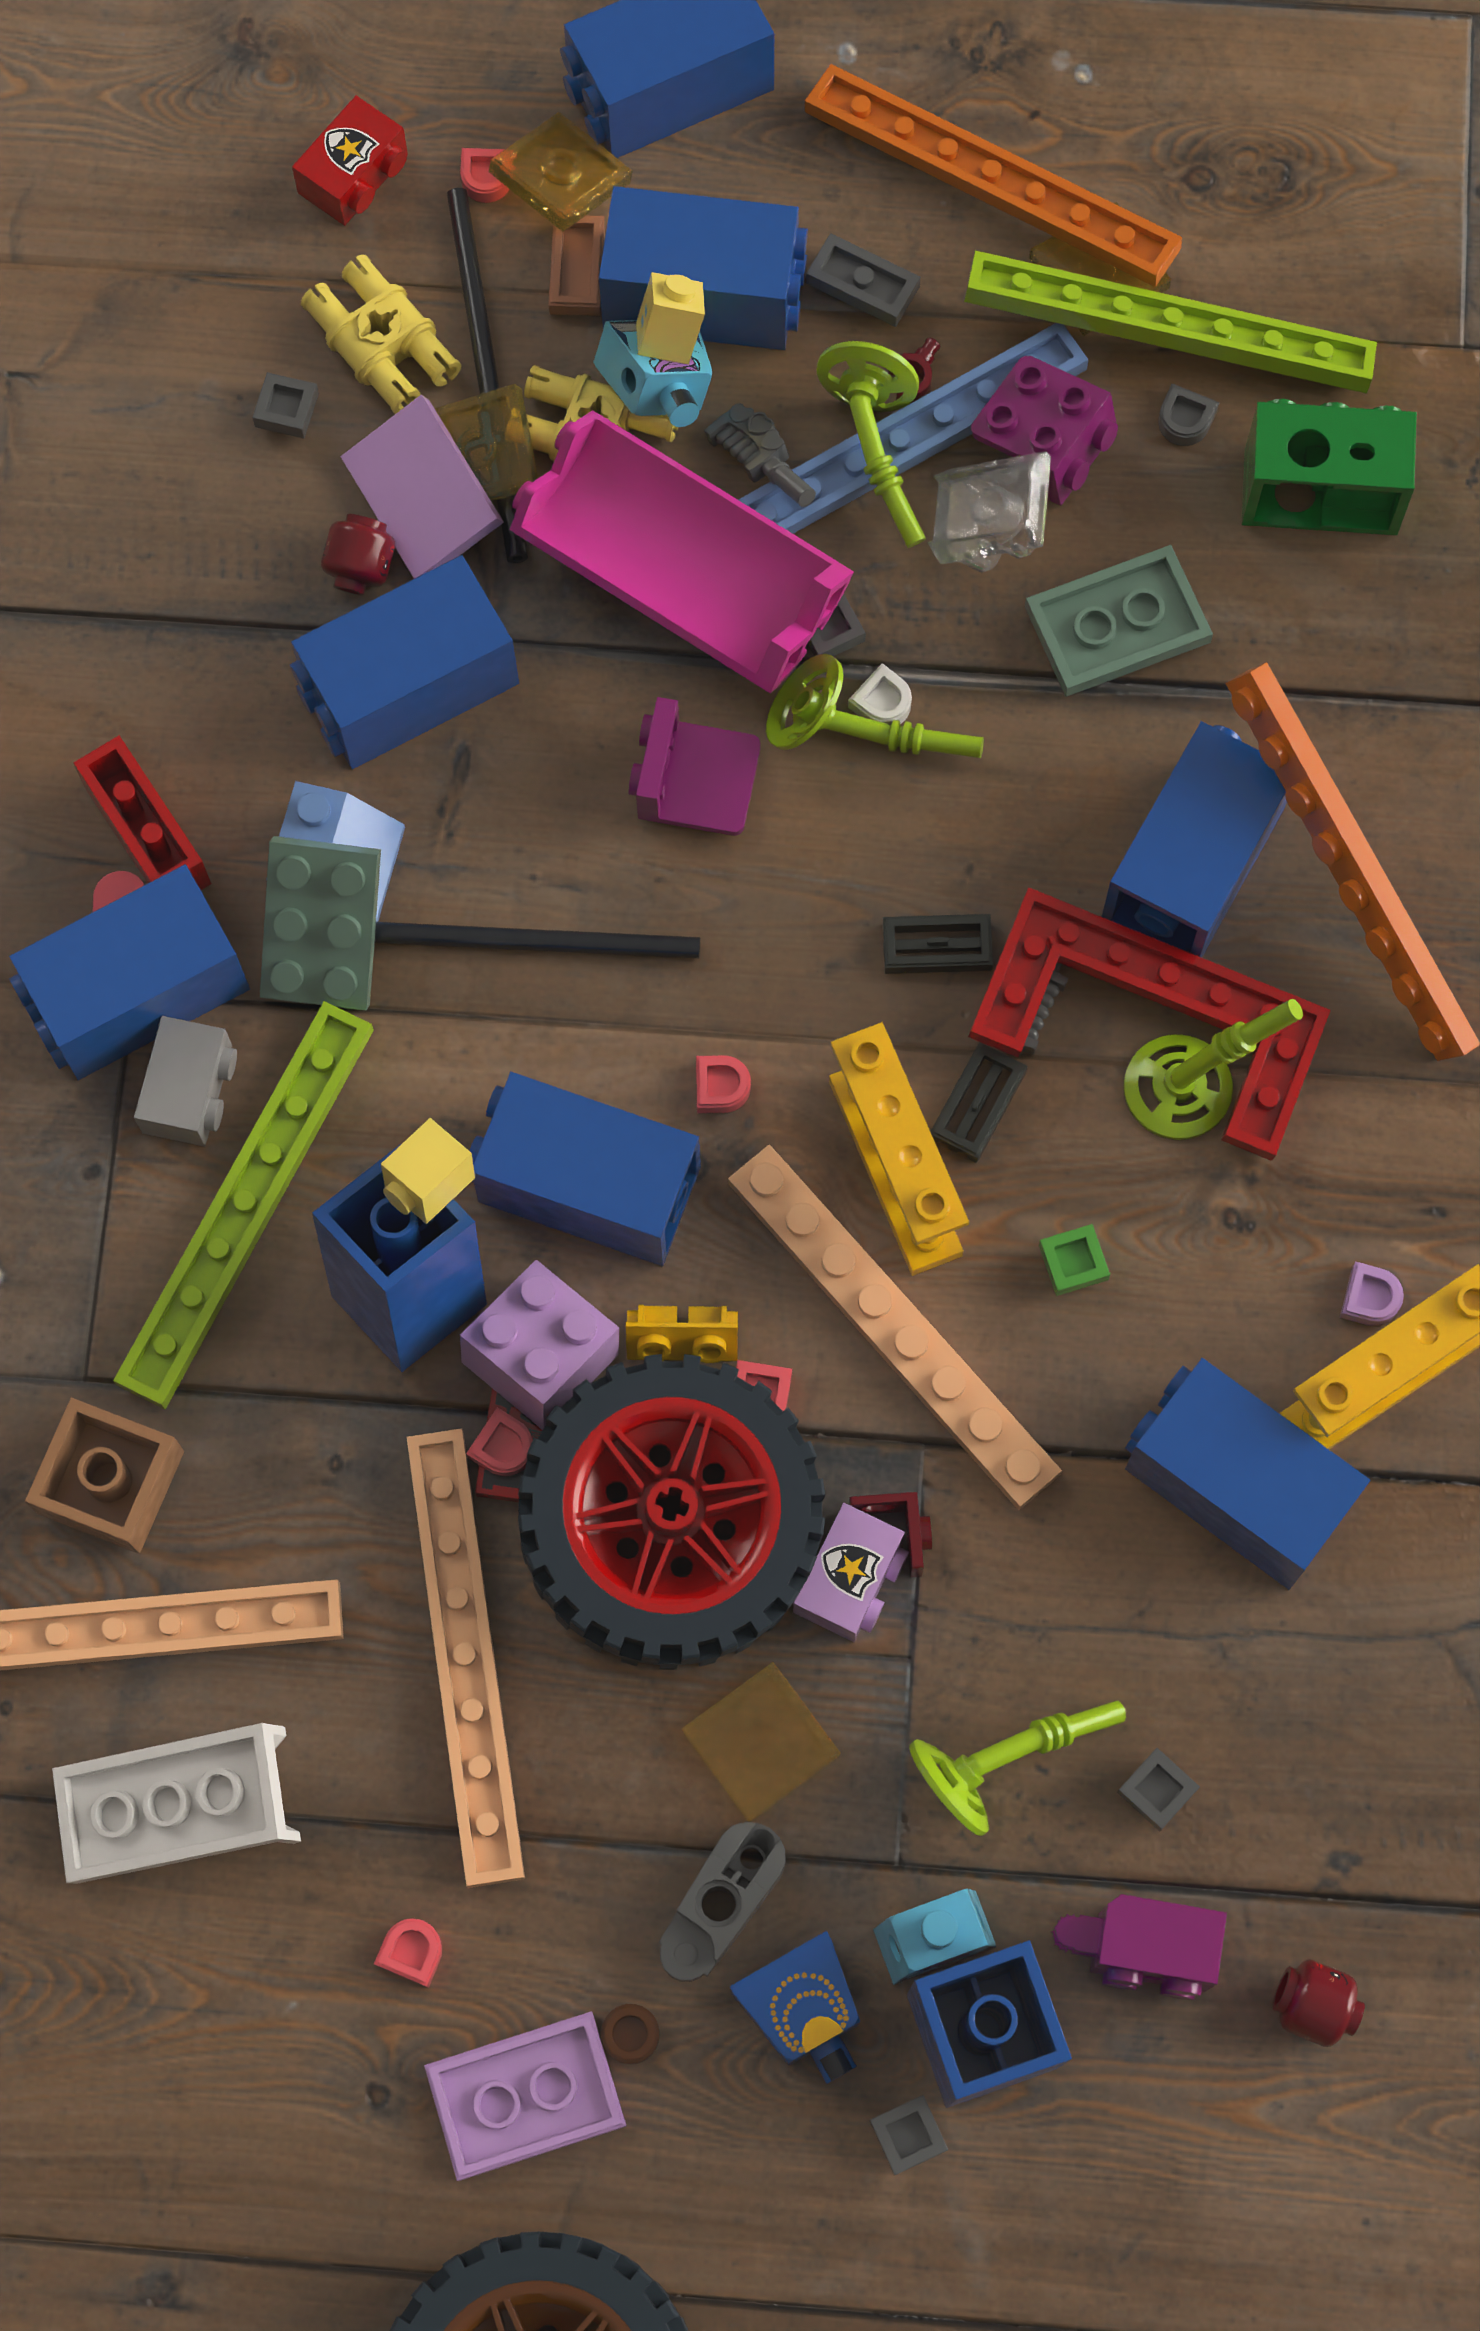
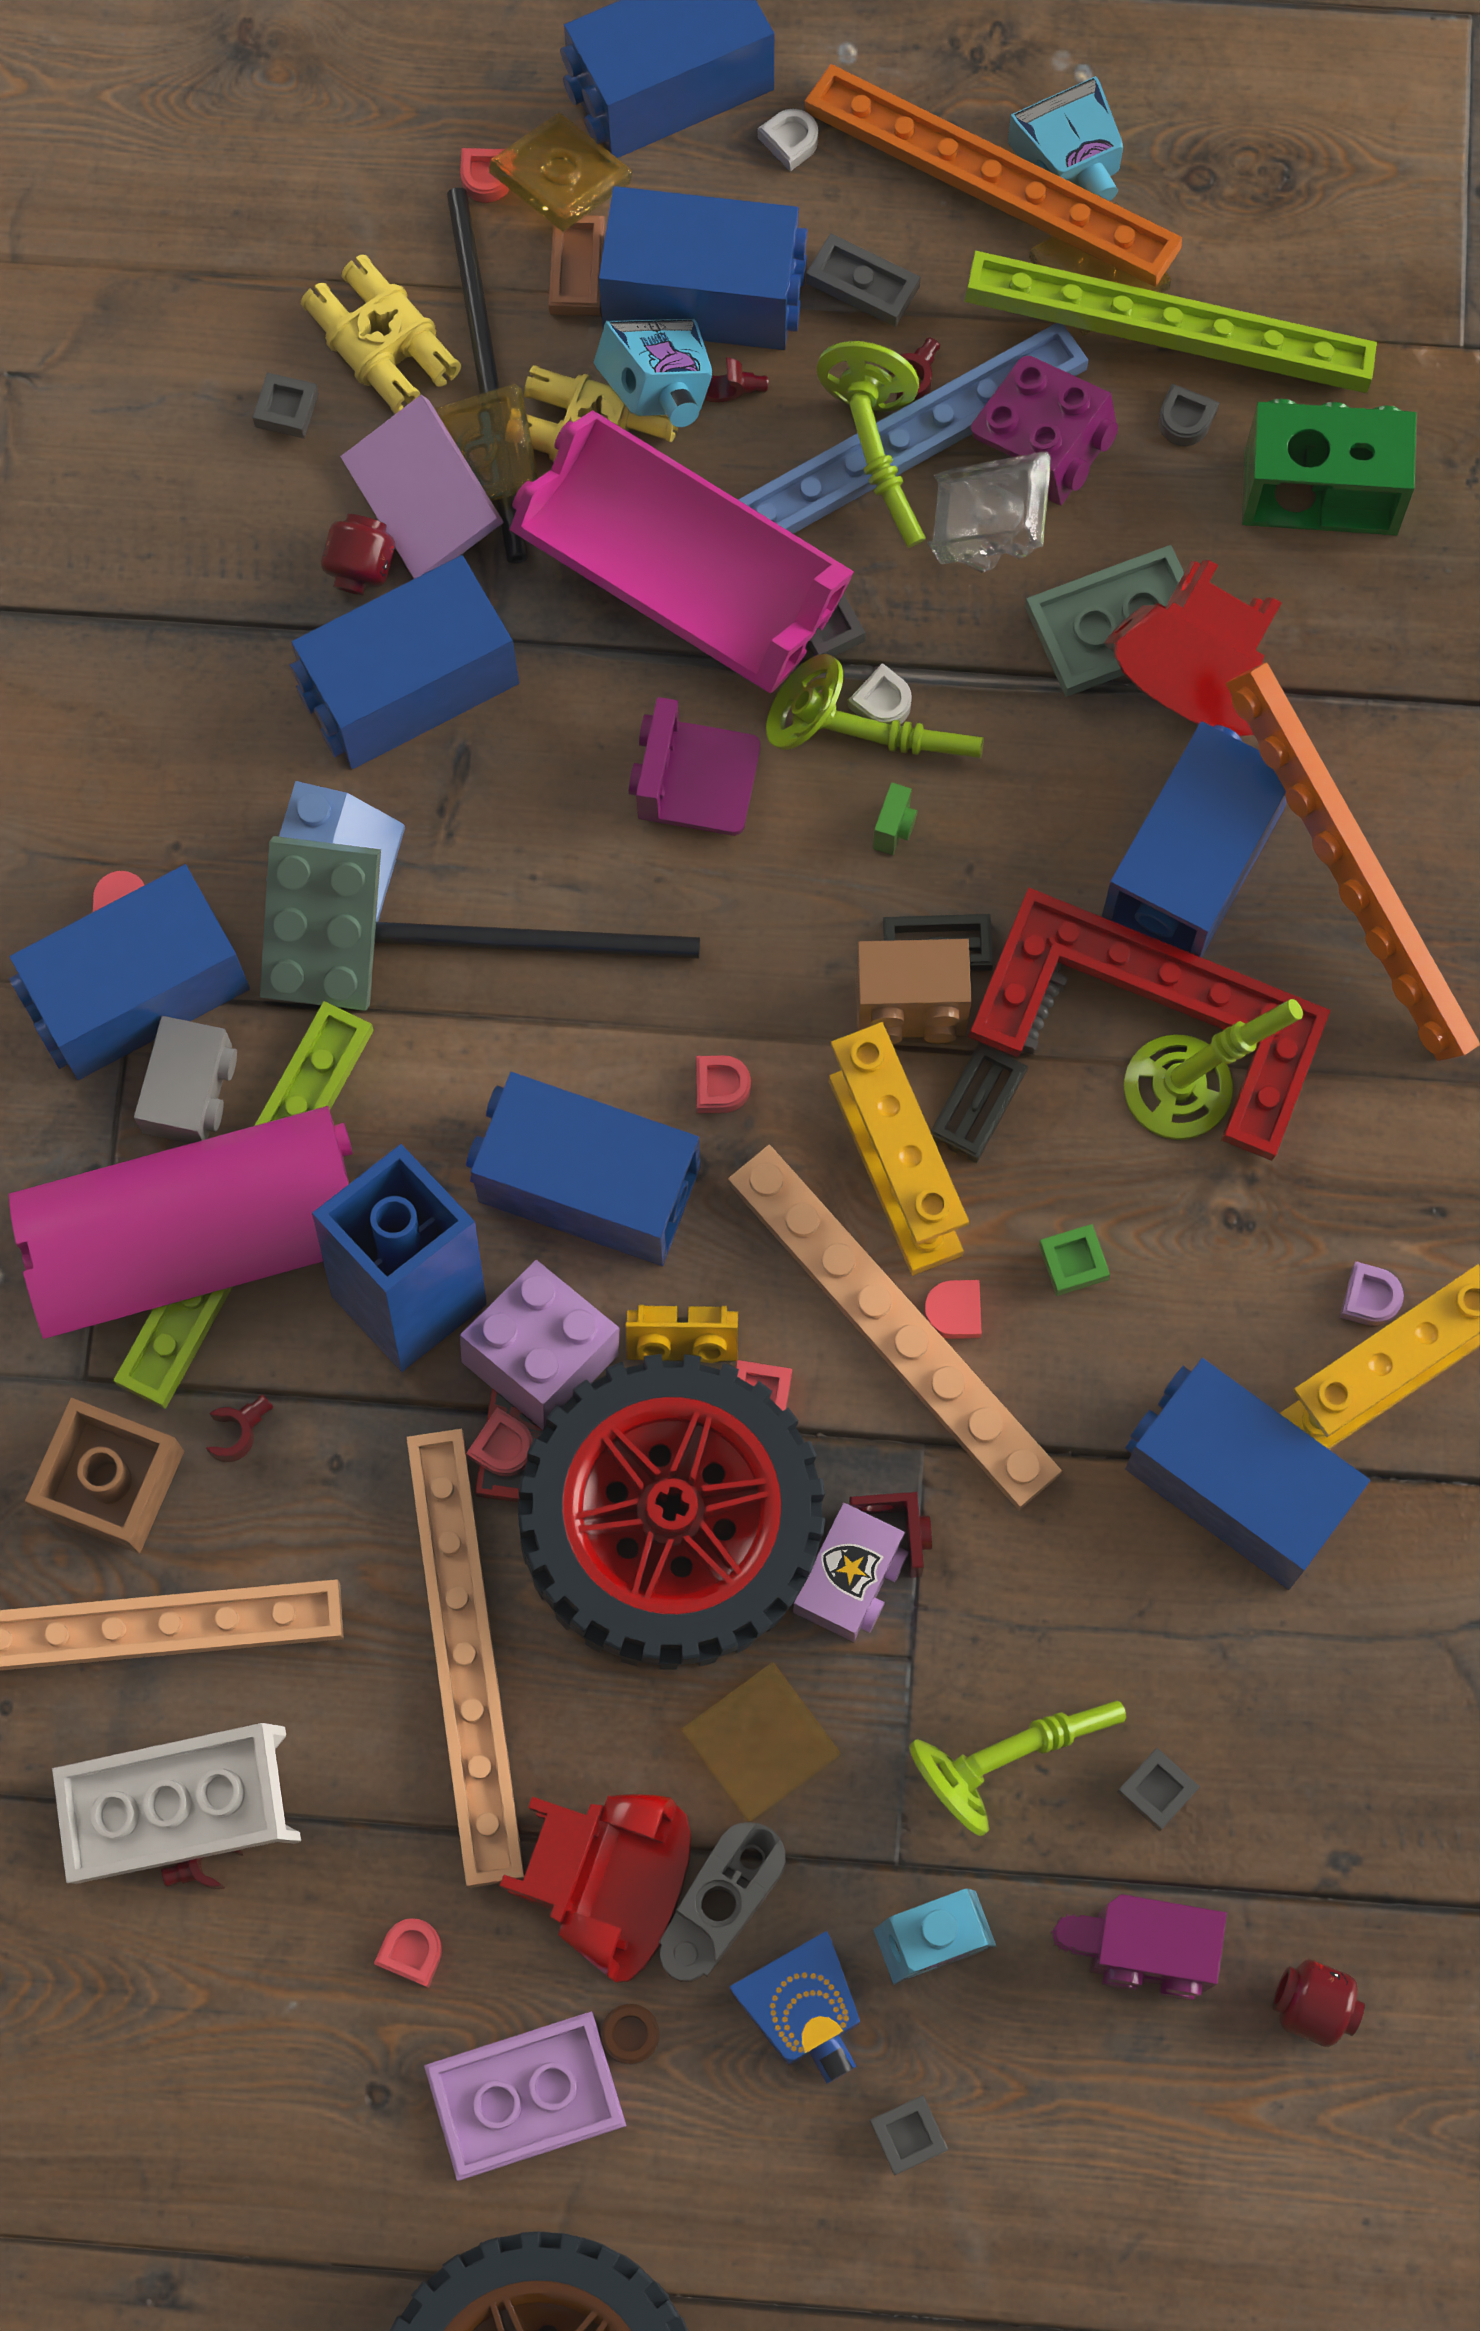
(137, 813): red brick -> none
(178, 1221): none -> dark pink cylinder
(190, 1871): none -> dark red piece
(247, 1418): none -> dark red piece
(351, 161): red brick -> none
(427, 1172): light yellow brick -> none
(609, 1876): none -> red piece
(670, 318): light yellow brick -> none
(734, 383): none -> dark red piece
(760, 448): dark grey piece -> none
(790, 136): none -> white tile
(895, 819): none -> bright green plate
(914, 988): none -> medium nougat brick
(955, 1309): none -> coral tile
(988, 2024): blue brick -> none
(1071, 137): none -> medium azure torso
(1194, 647): none -> red piece

